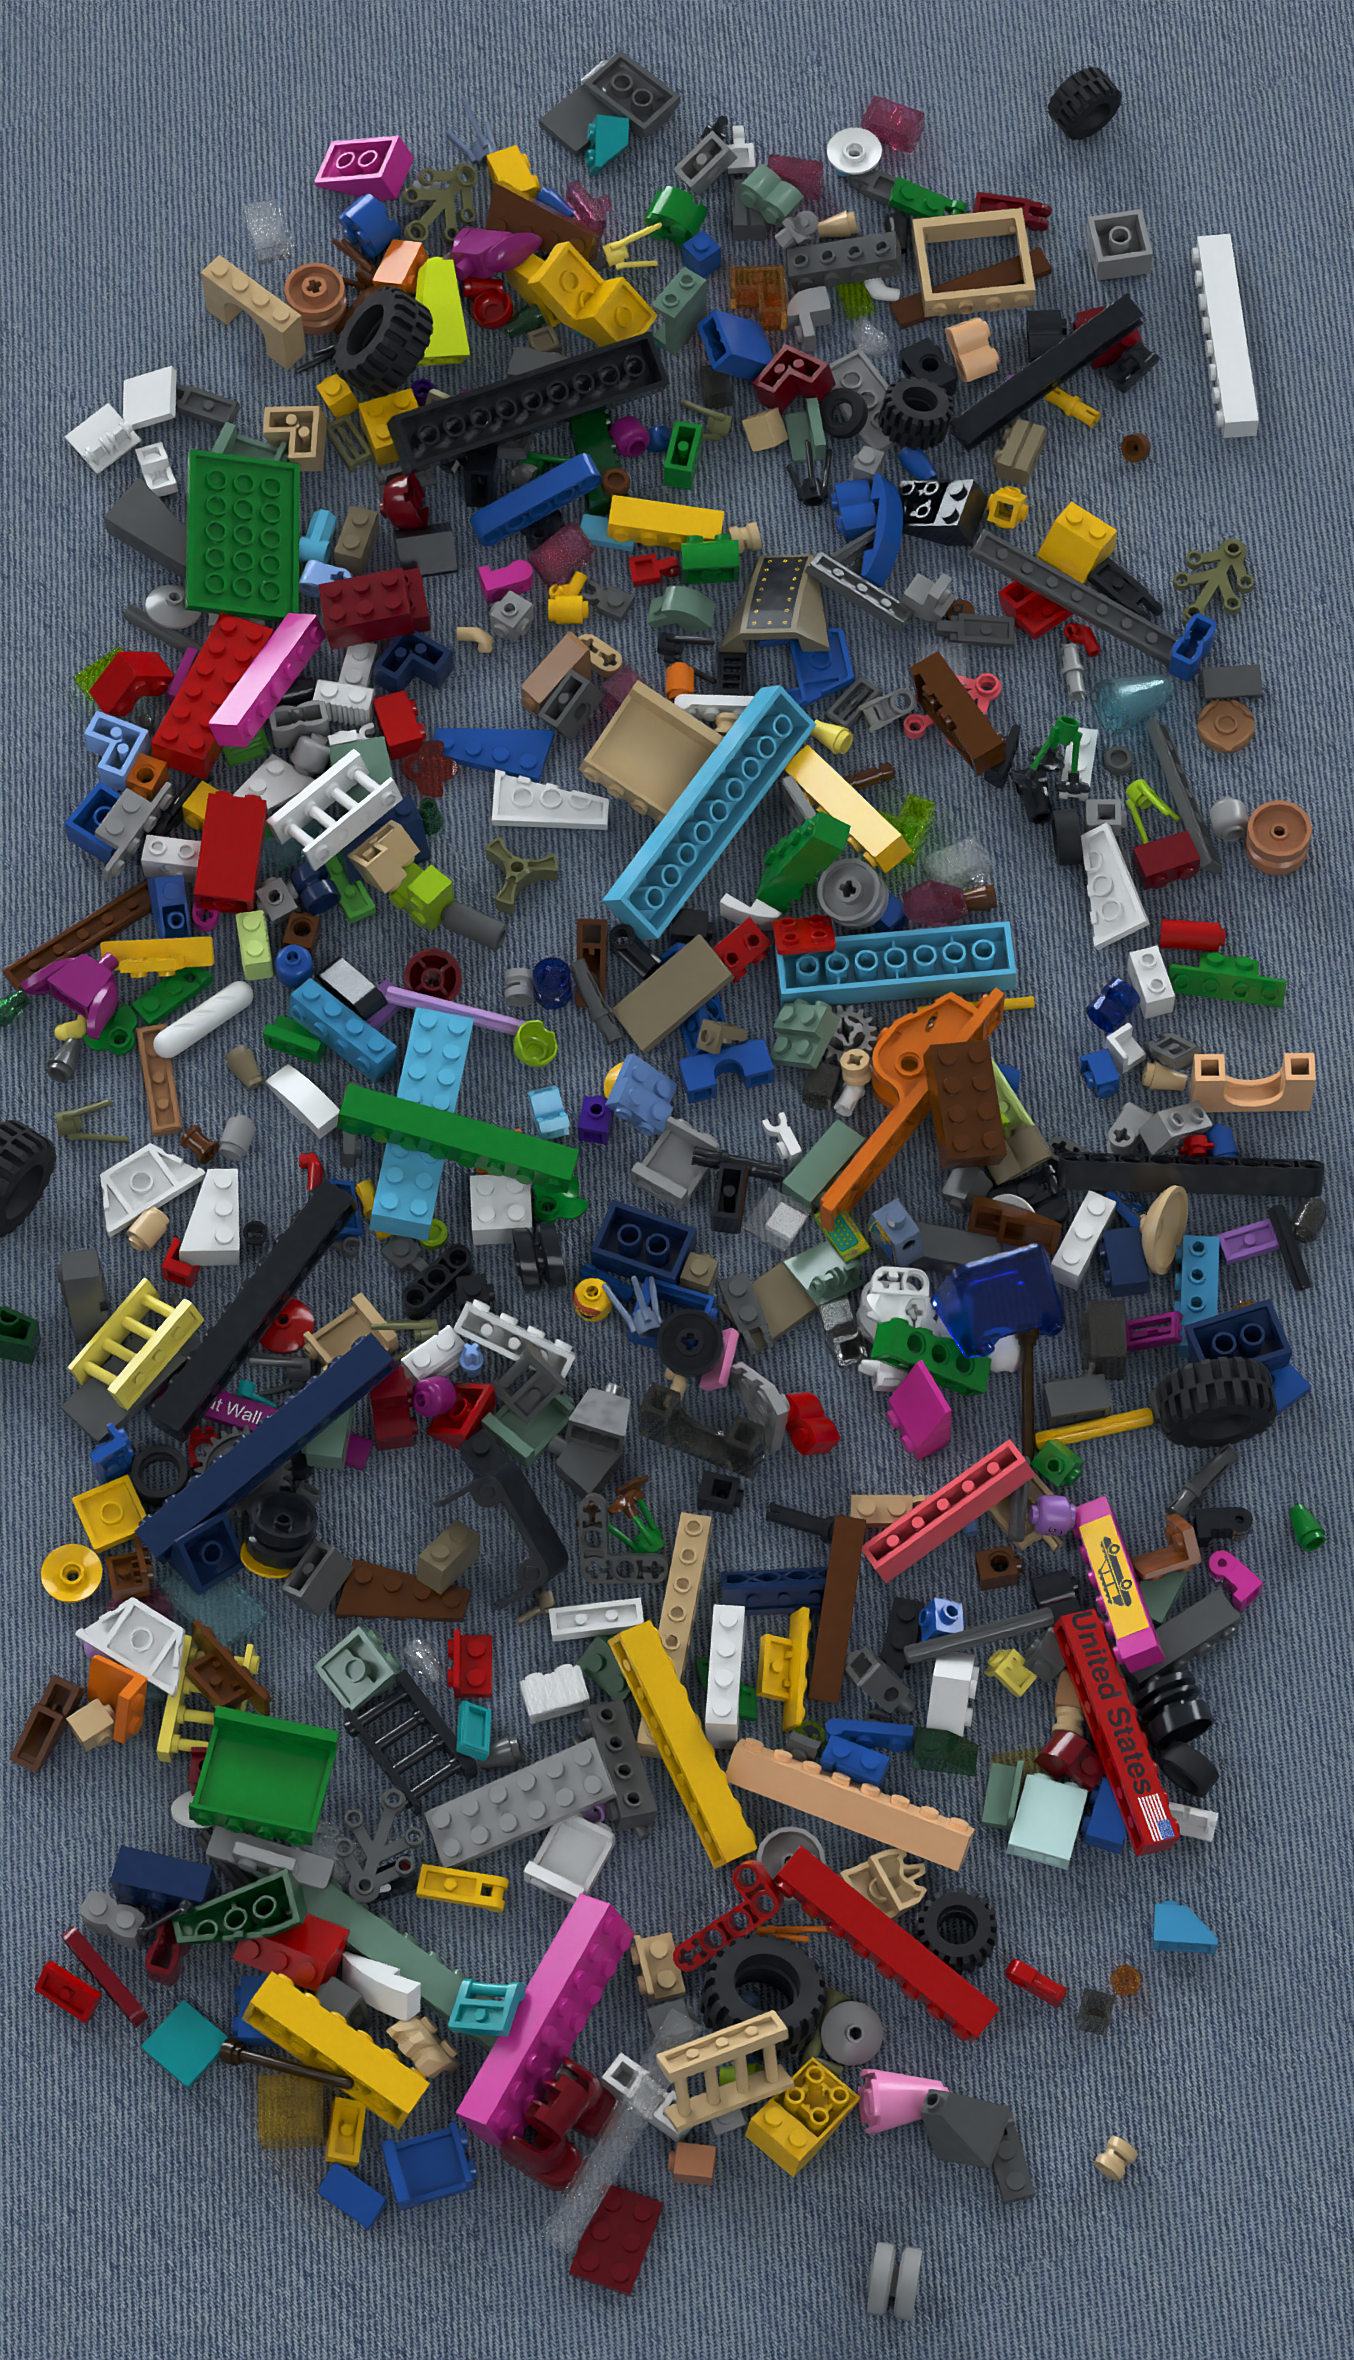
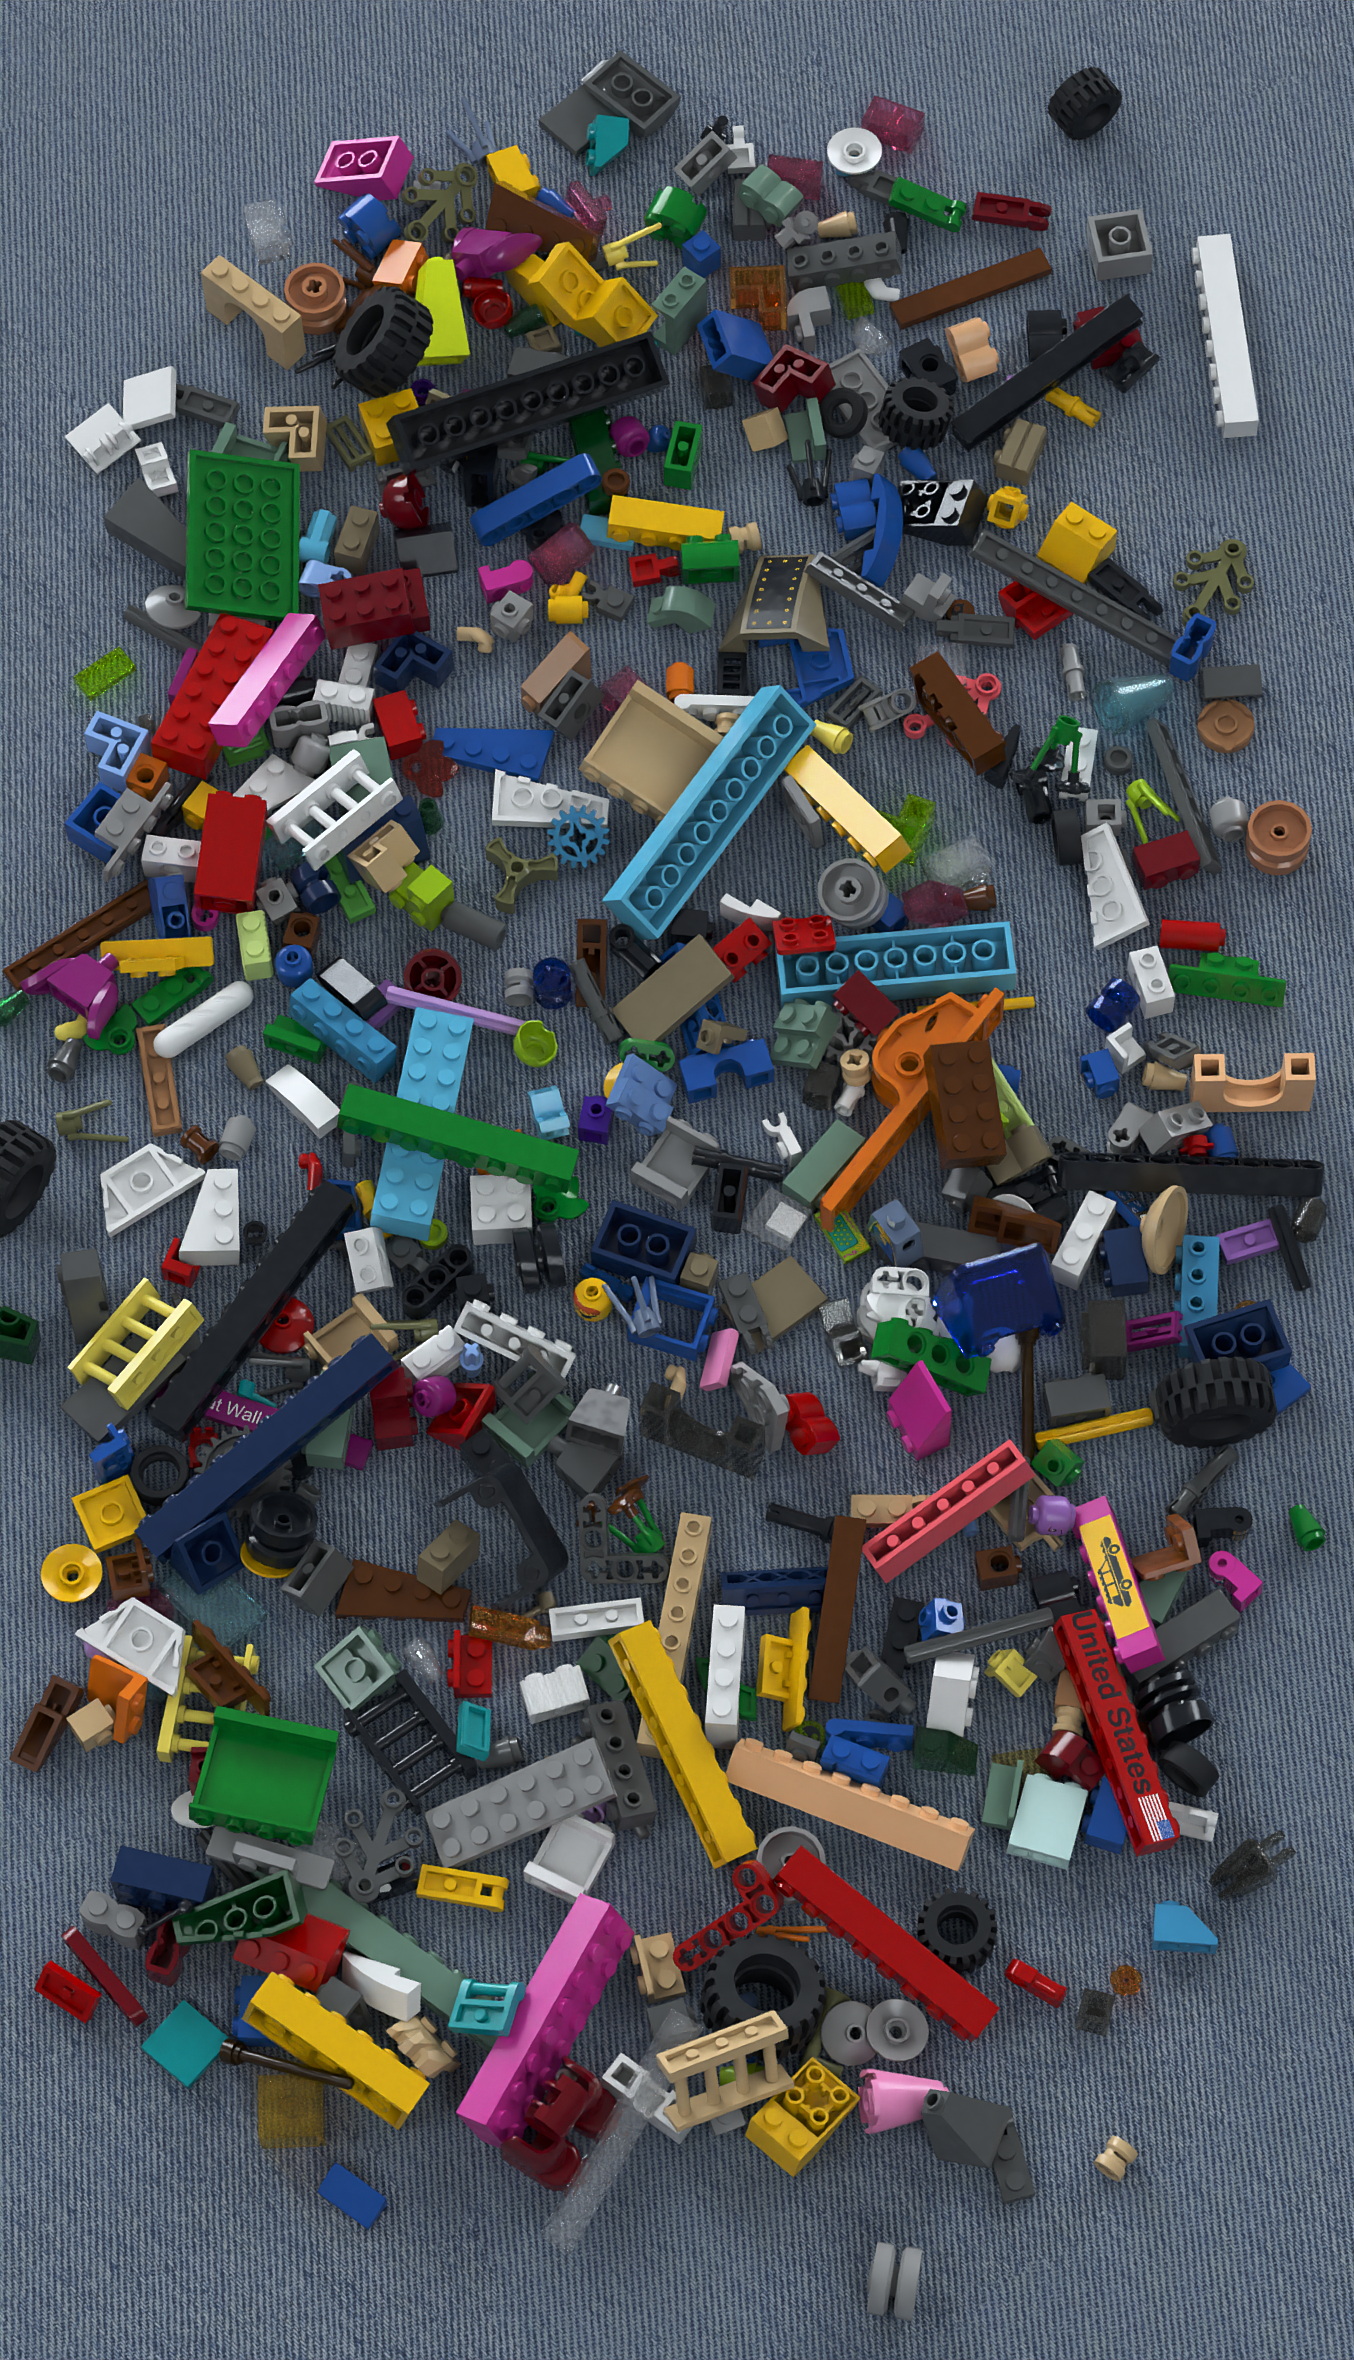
(128, 679): red brick -> none
(147, 1229): tan brick -> none
(338, 396): yellow brick -> none
(345, 2132): yellow plate -> none
(368, 1260): none -> white brick
(429, 2166): blue panel -> none
(508, 1629): none -> clear orange hinge
(591, 833): none -> dark azure gear
(602, 652): tan beam -> none
(617, 2240): dark red plate -> none
(648, 1047): none -> green beam
(673, 645): black plant -> none
(686, 1325): black wheel -> none
(693, 2163): nougat brick -> none
(718, 423): olive plant -> none
(719, 1484): black brick -> none
(800, 859): green wedge -> none
(824, 1273): sand green hinge -> none
(864, 1004): none -> dark red brick
(870, 776): reddish brown axle -> none
(888, 1882): tan plate -> none
(904, 2018): none -> light grey dish
(967, 227): tan window -> none
(1082, 635): red arm -> none
(1135, 447): reddish brown tile -> none
(1251, 1866): none -> clear smoke hinge

